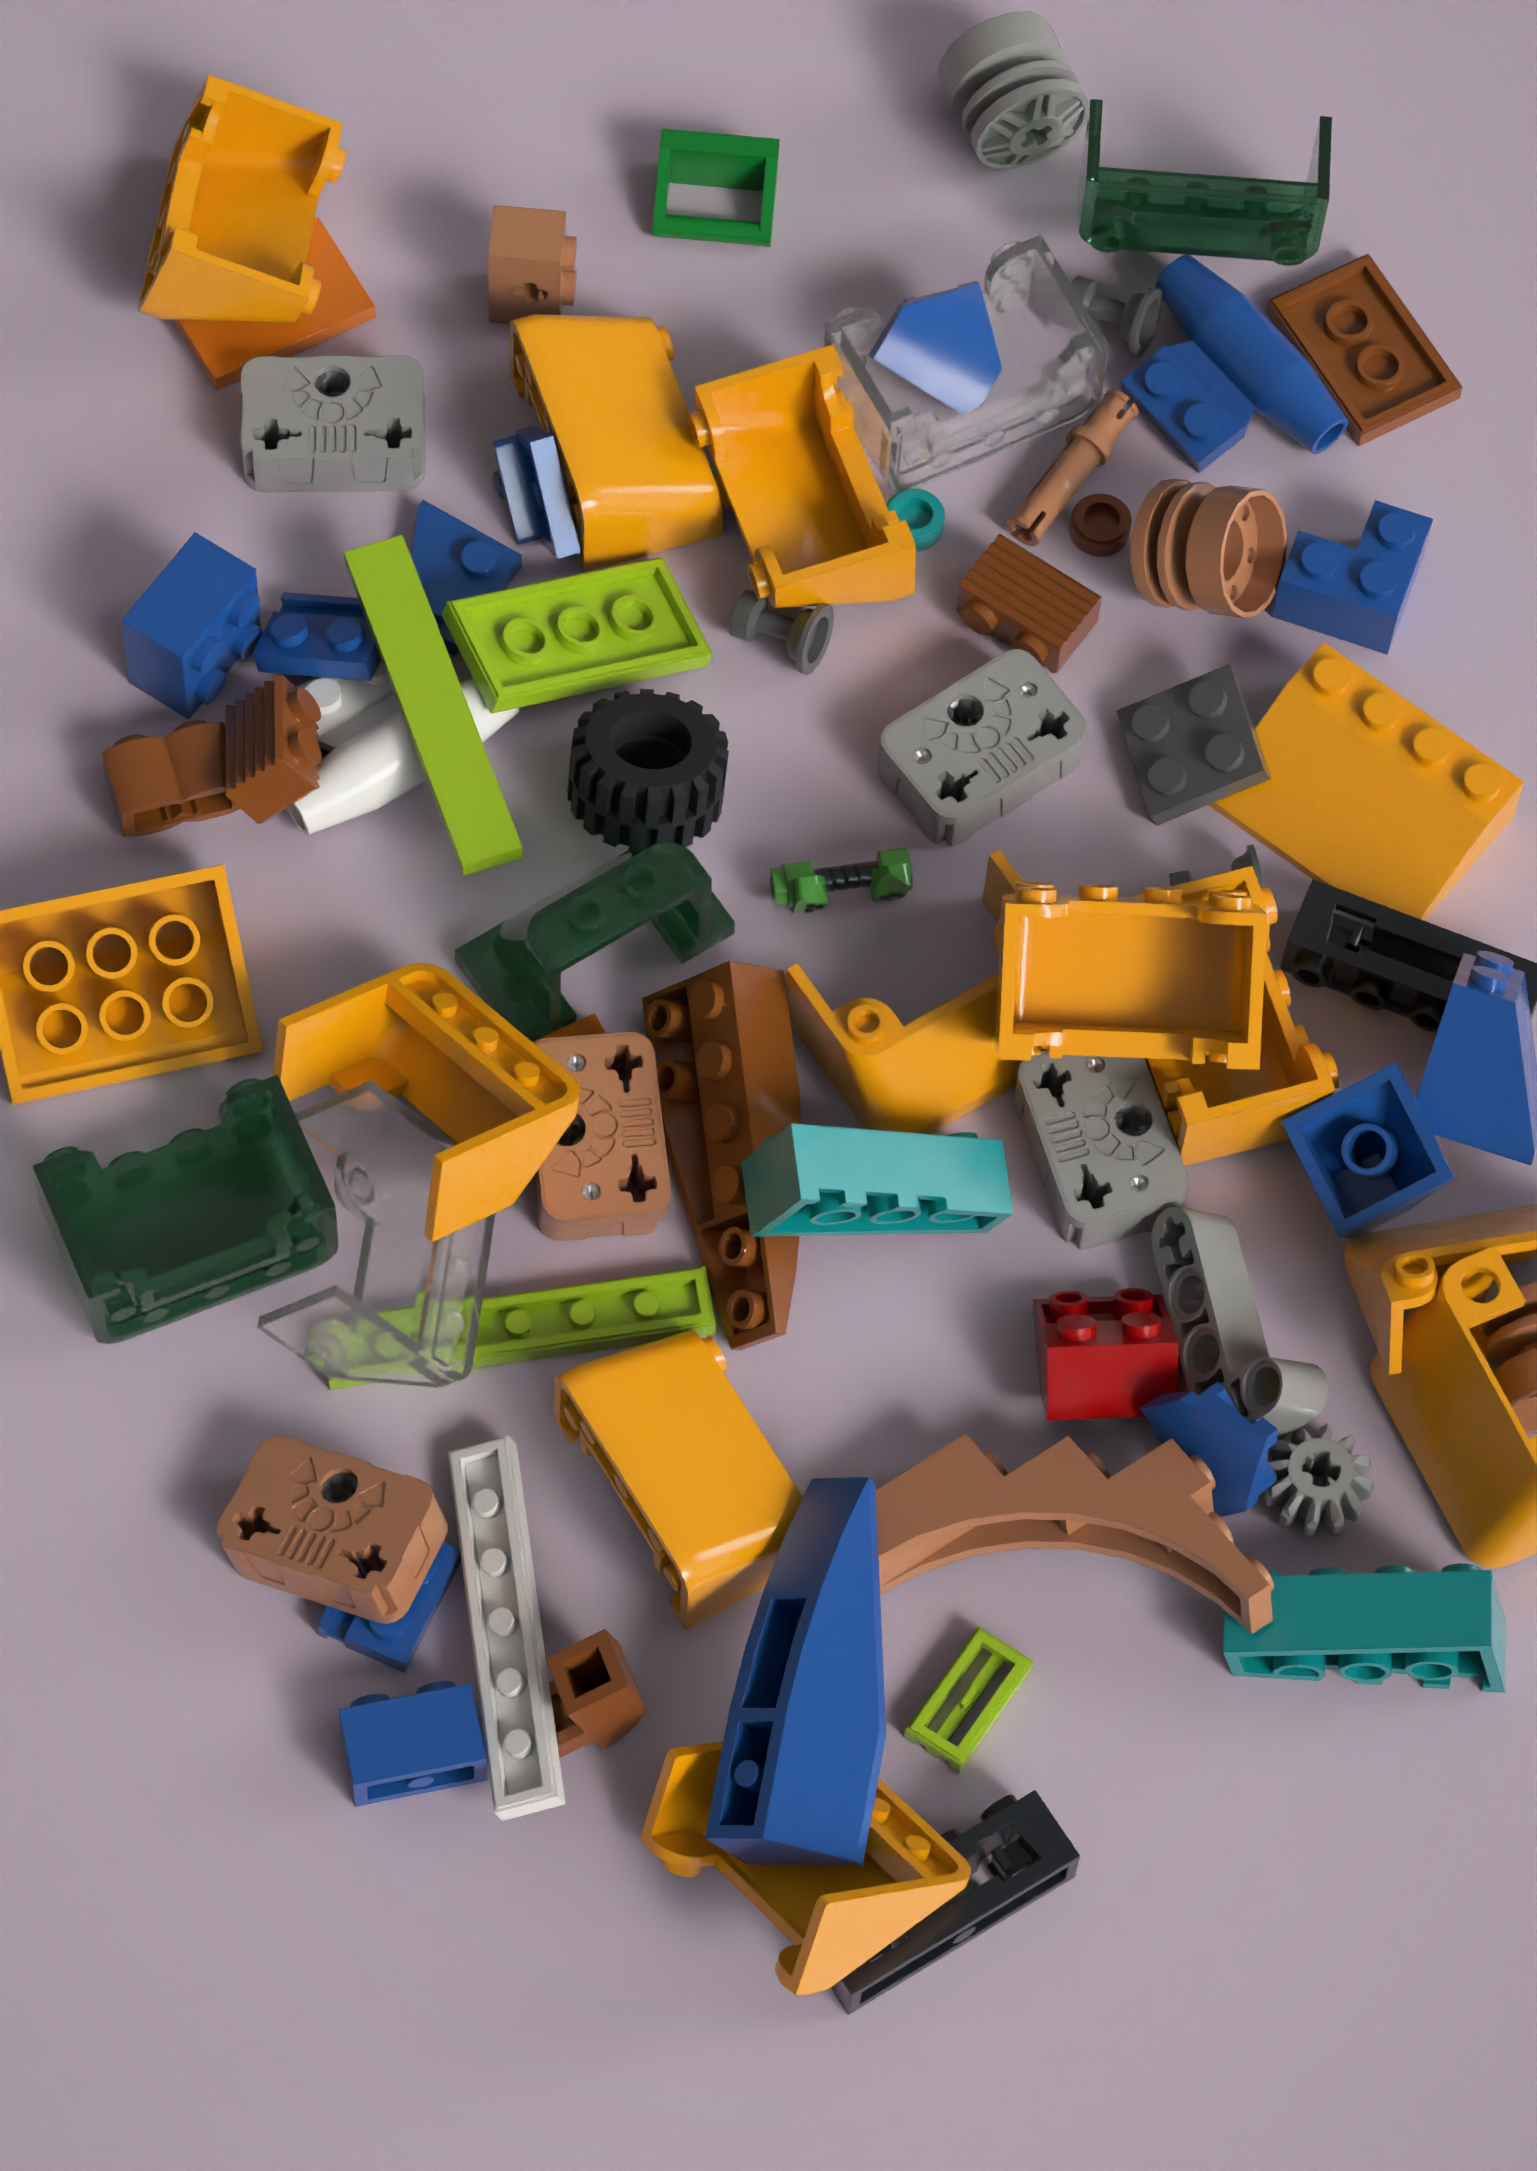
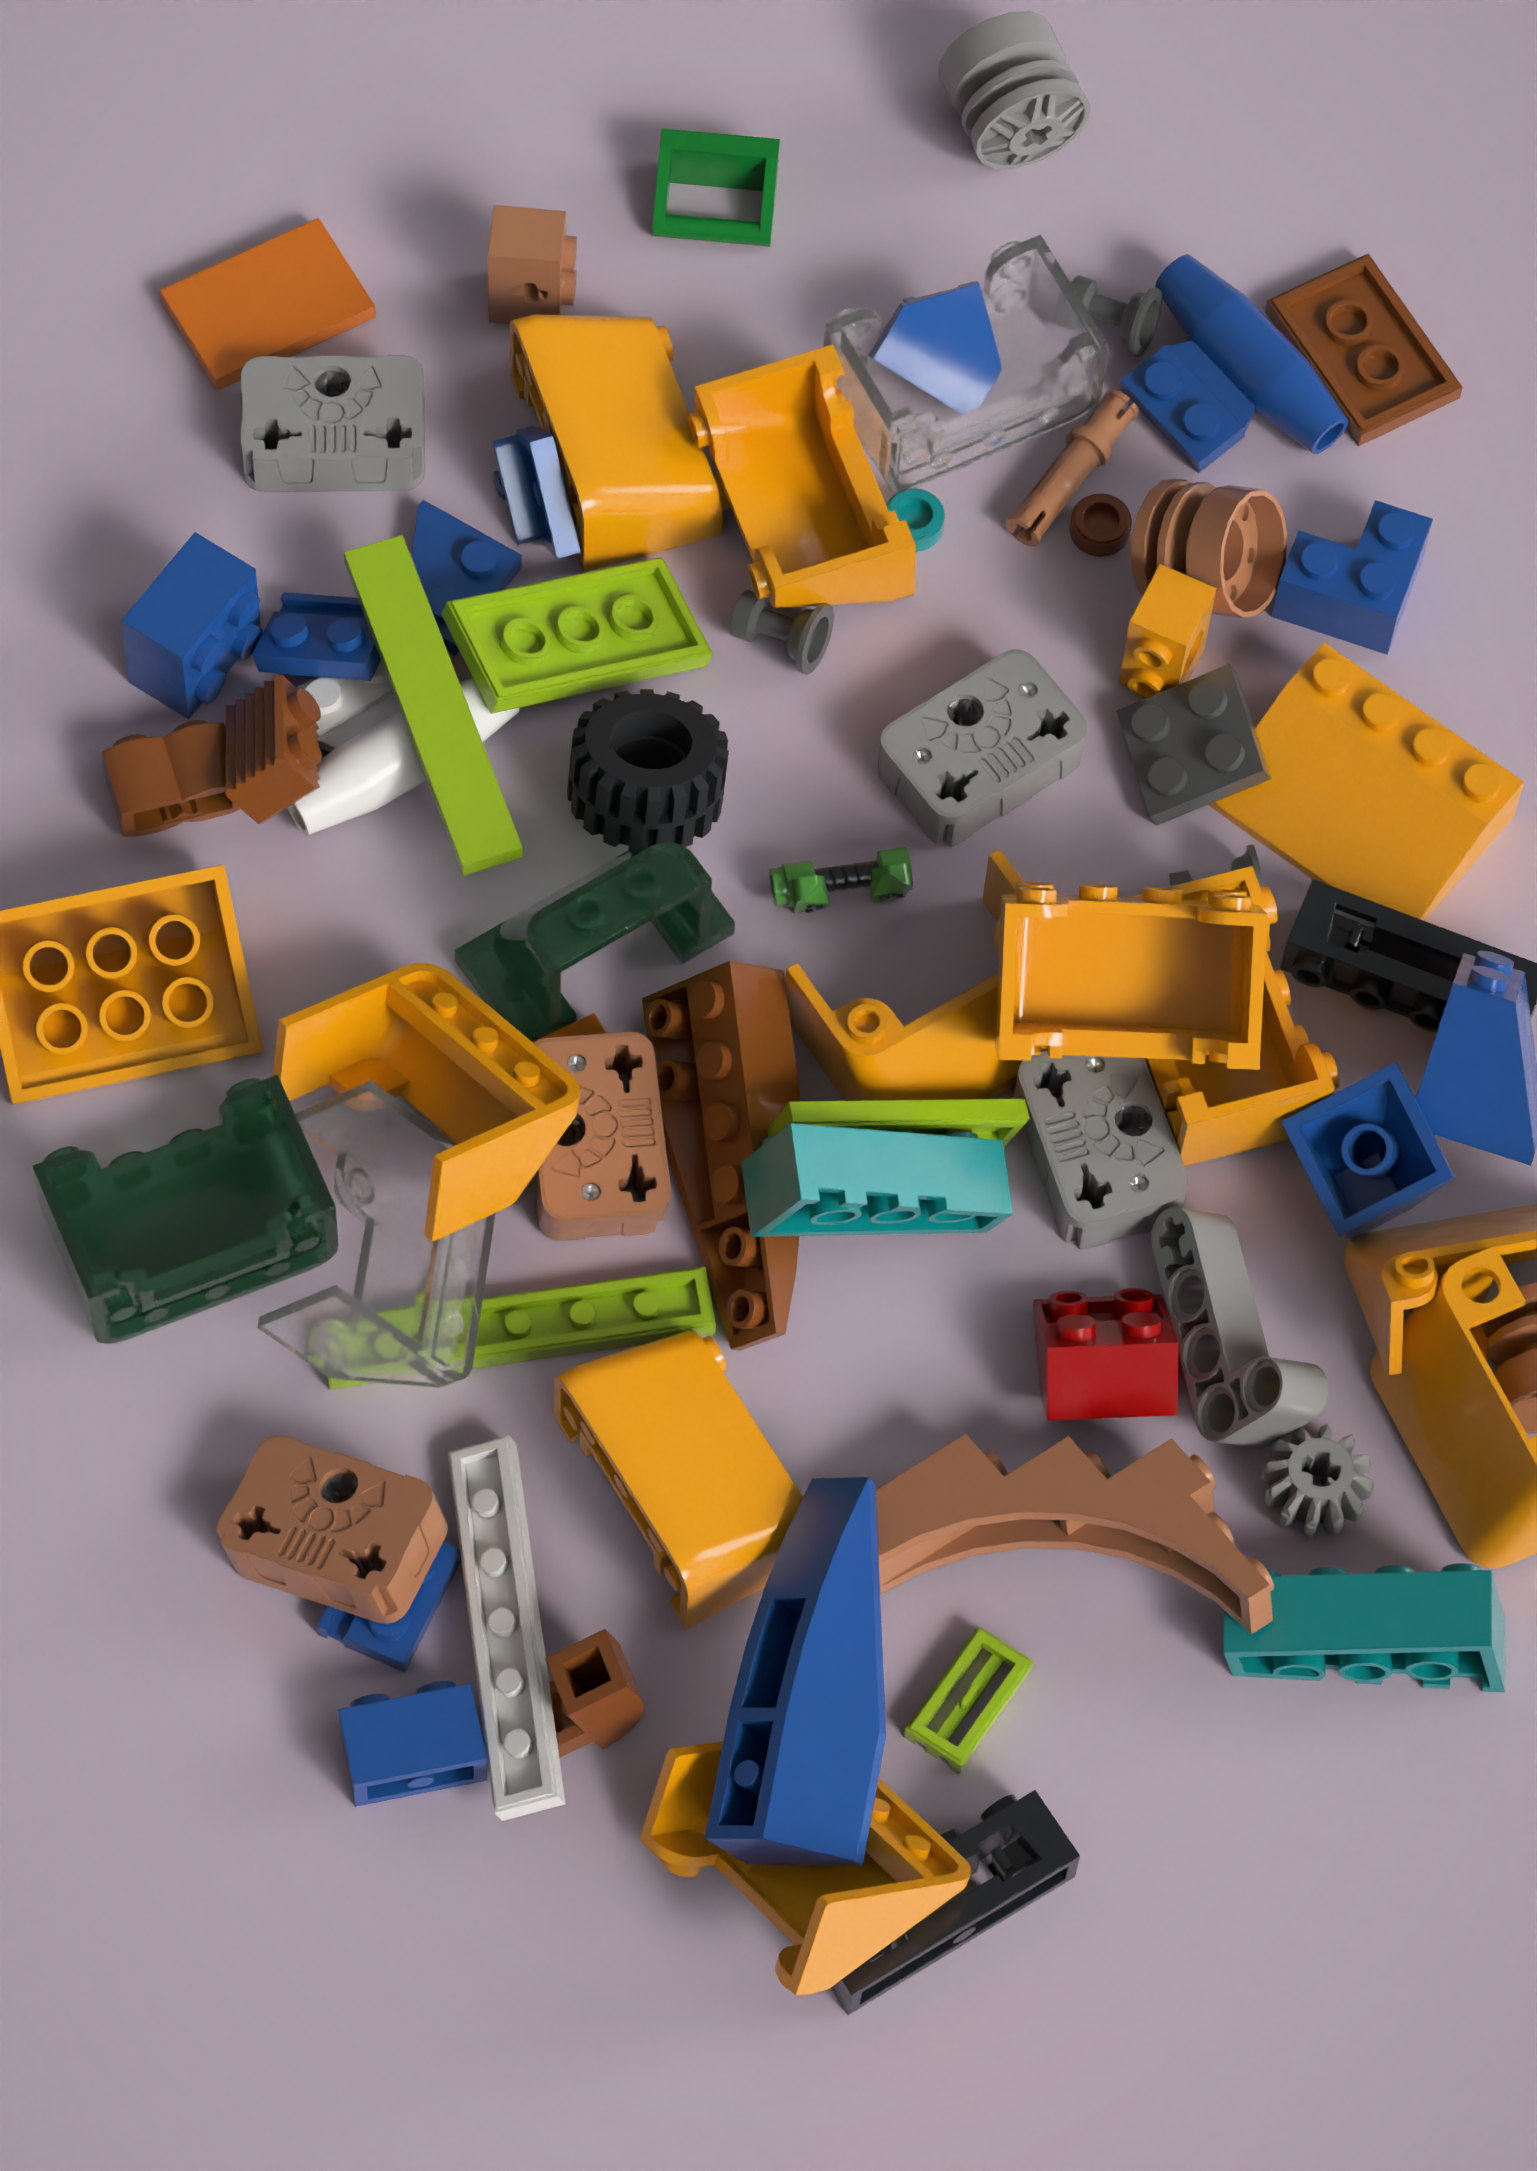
(240, 210): light orange windscreen -> none
(986, 1117): none -> lime tile
(1027, 603): dark orange brick -> none
(1166, 633): none -> light orange brick
(1200, 211): clear green windscreen -> none
(1222, 1438): blue slope -> none

